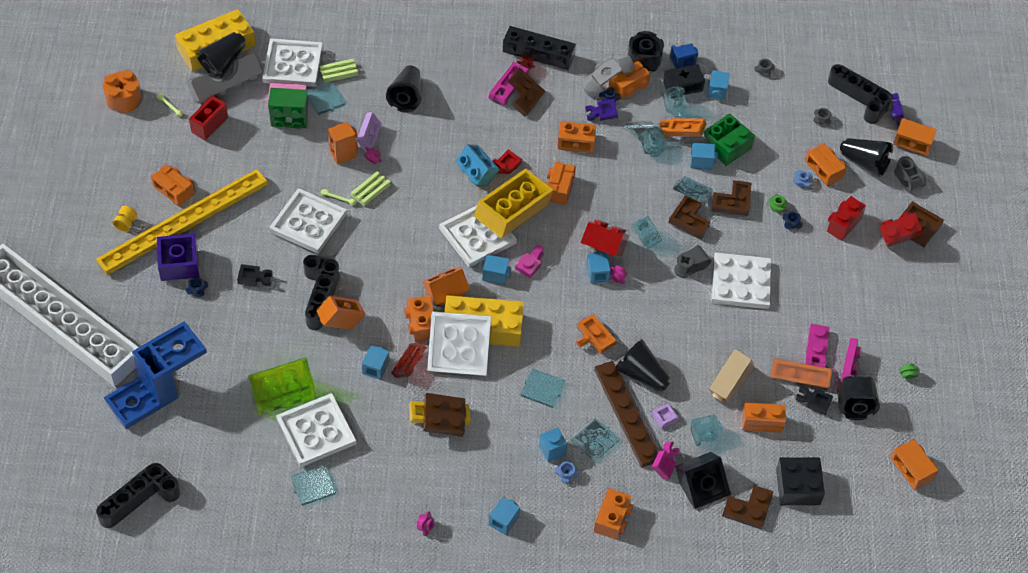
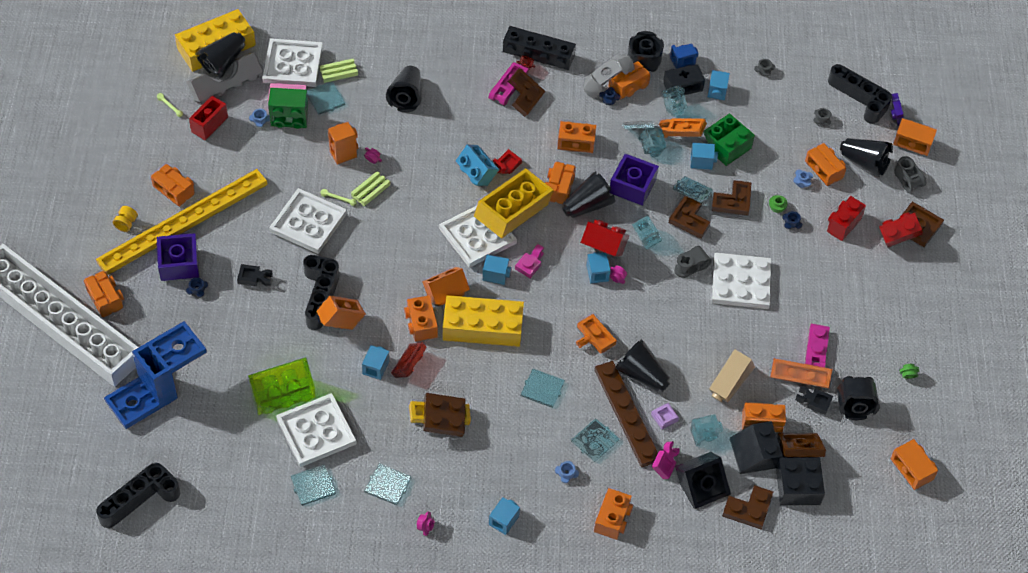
(103, 293): none -> orange brick
(122, 91): orange brick -> none
(259, 117): none -> medium blue plate
(369, 131): lavender plate -> none
(387, 484): none -> clear light blue piece
(459, 343): white plate -> none
(553, 444): dark azure brick -> none
(588, 197): none -> black cone
(605, 110): dark purple plate -> none
(633, 179): none -> dark purple brick
(756, 448): none -> black slope
(801, 445): none -> reddish brown plate
(850, 365): dark pink plate -> none

